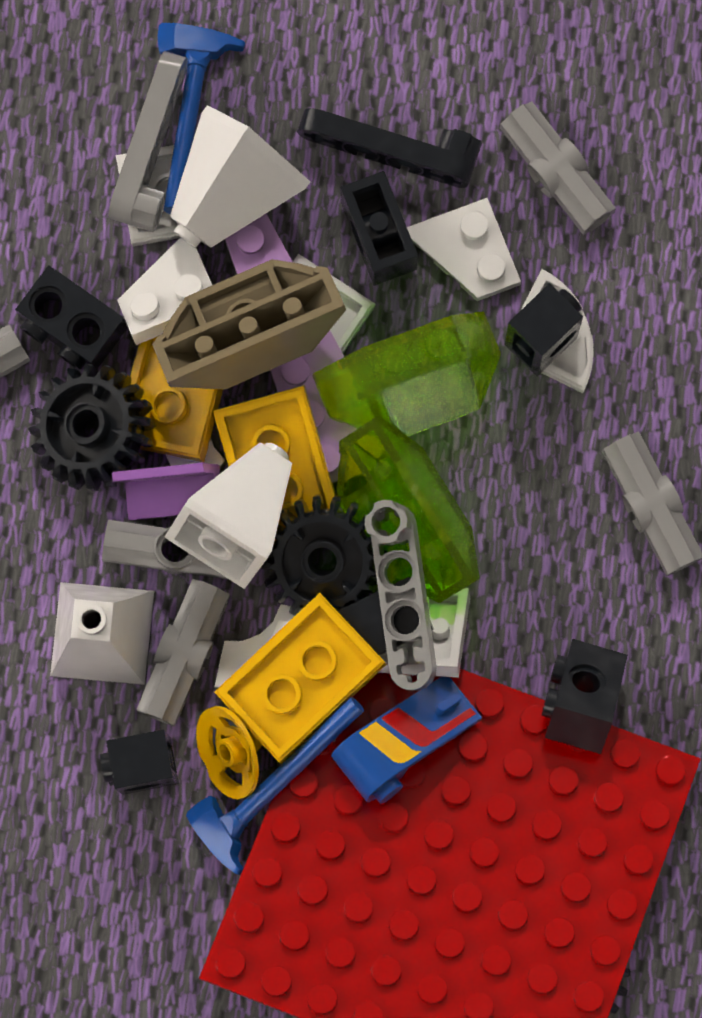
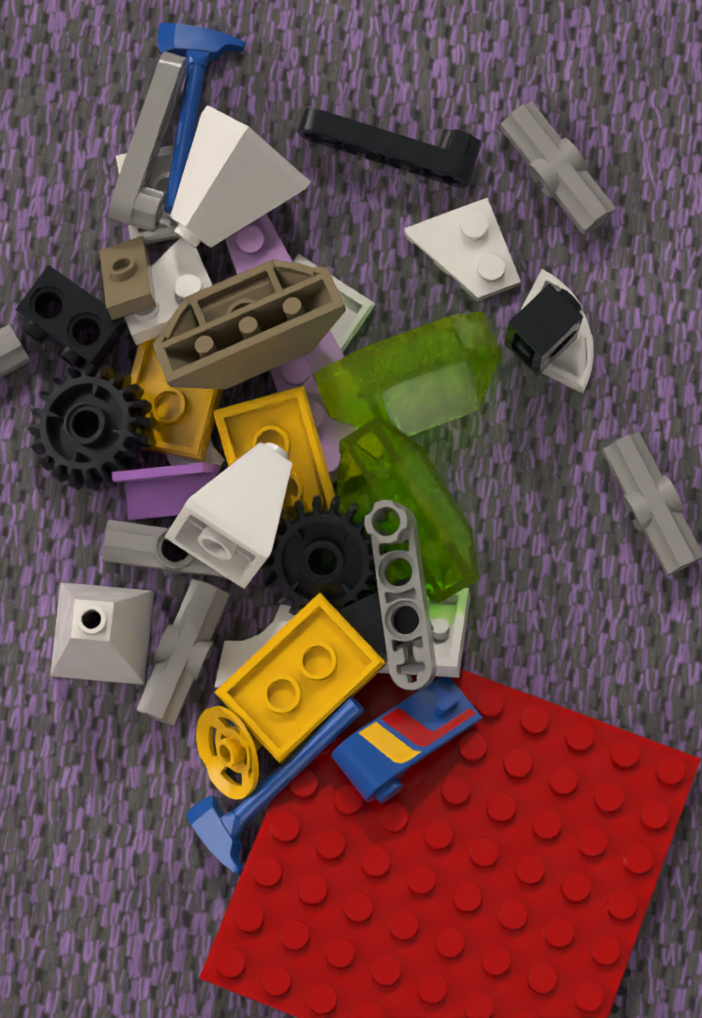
(127, 278): none -> dark tan plate
(139, 762): black brick -> none
(378, 228): black brick -> none
(585, 695): black brick -> none

